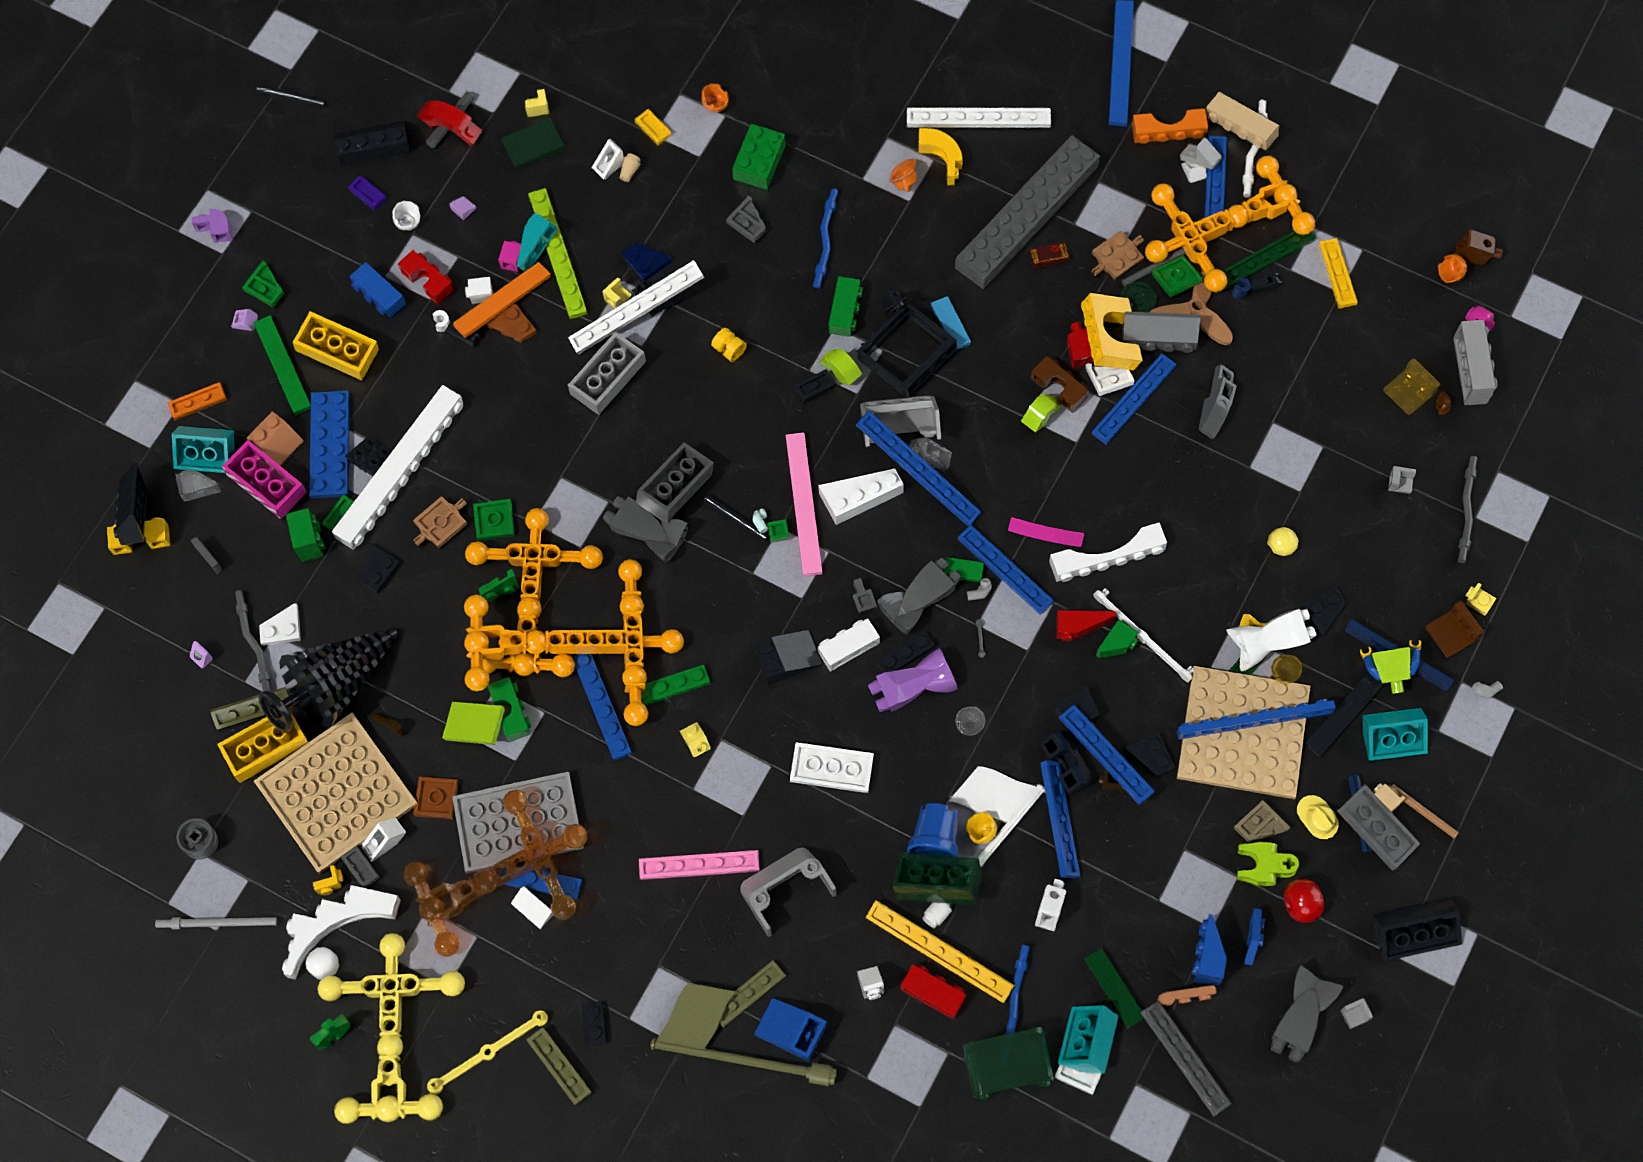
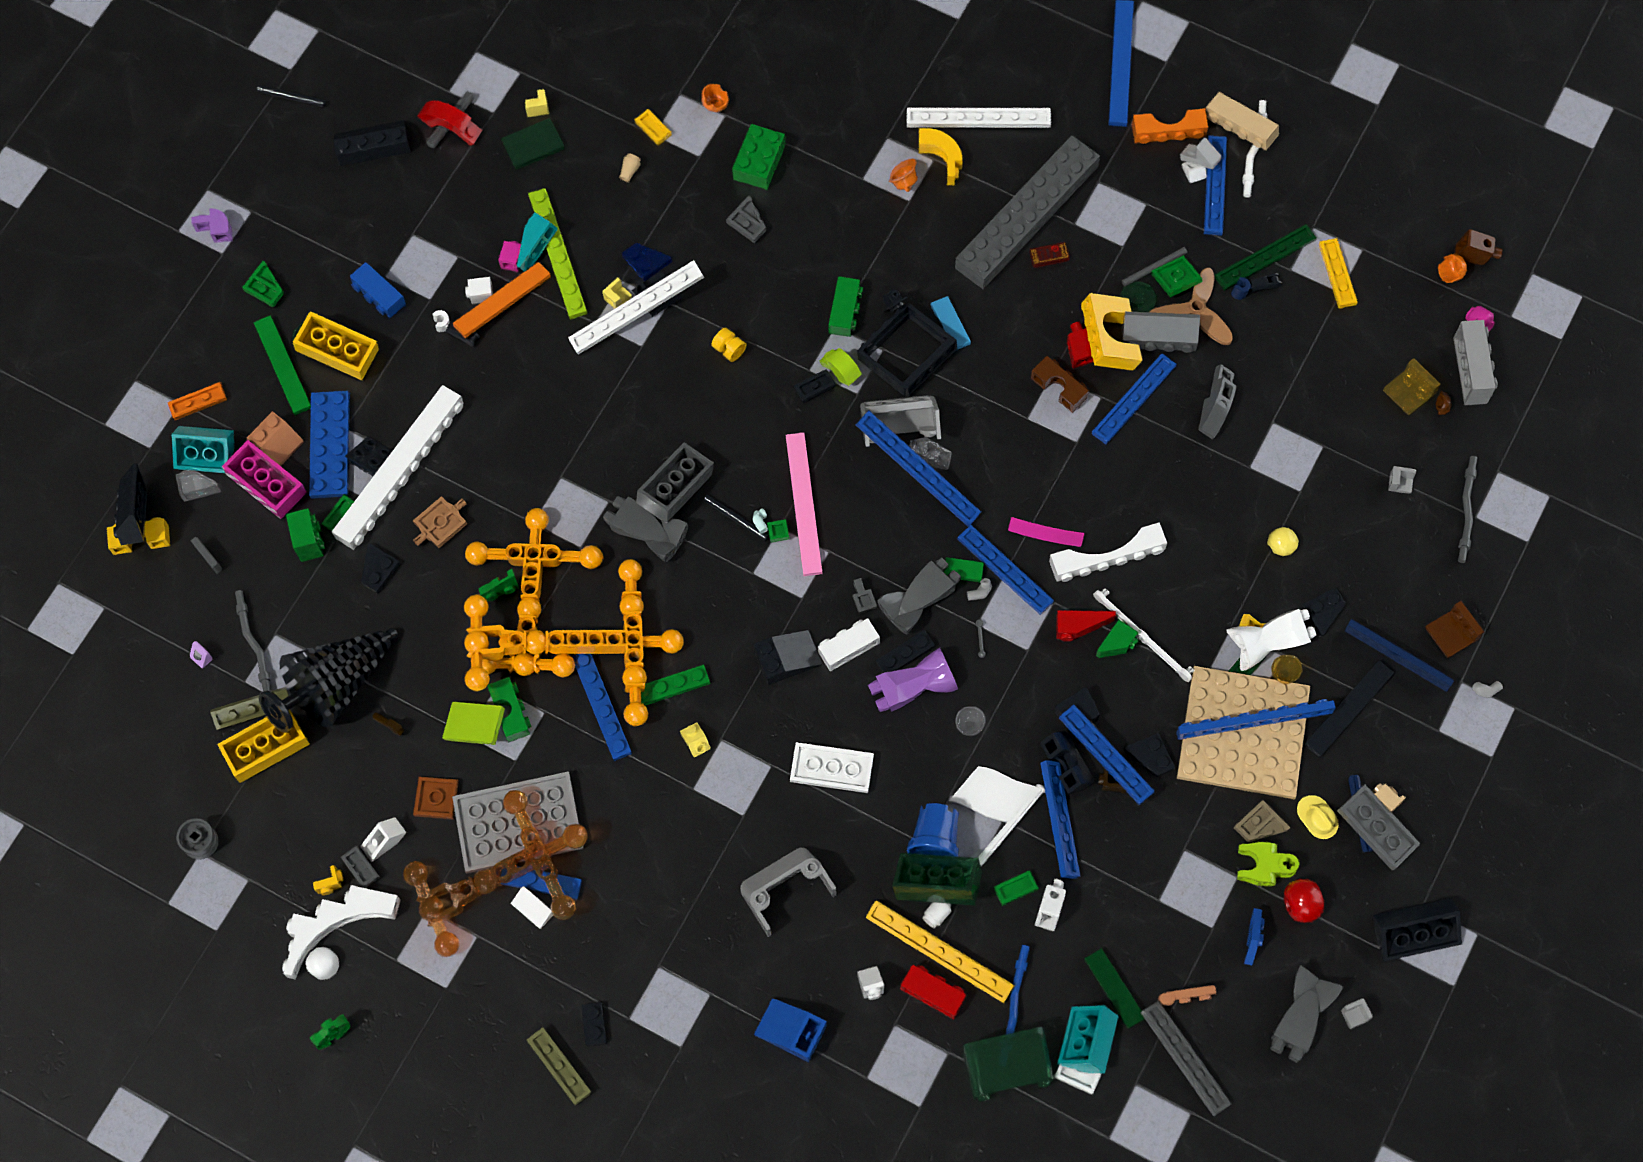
(177, 922): light grey bar -> none
(244, 319): lavender slope -> none
(281, 628): white wing -> none
(335, 792): tan plate -> none
(367, 192): dark purple tile -> none
(390, 1044): light yellow piece -> none
(406, 215): white hair -> none
(416, 266): red arch -> none
(436, 1085): light yellow piece -> none
(462, 207): lavender slope -> none
(494, 519): green tile -> none
(513, 324): dark orange wing -> none
(607, 373): light grey brick -> none
(609, 160): white slope -> none
(696, 1021): olive flag -> none
(699, 865): bright pink tile -> none
(752, 991): olive tile -> none
(821, 269): blue bar -> none
(858, 494): white wedge -> none
(981, 828): yellow hair -> none
(1015, 888): none -> green tile
(1040, 411): lime brick -> none
(1109, 379): white wing -> none
(1117, 255): medium nougat plate -> none
(1211, 959): blue slope -> none
(1235, 216): light orange piece -> none
(1393, 665): lime torso -> none
(1395, 734): teal slope -> none
(1426, 813): medium nougat bar -> none
(1479, 599): light yellow bracket -> none

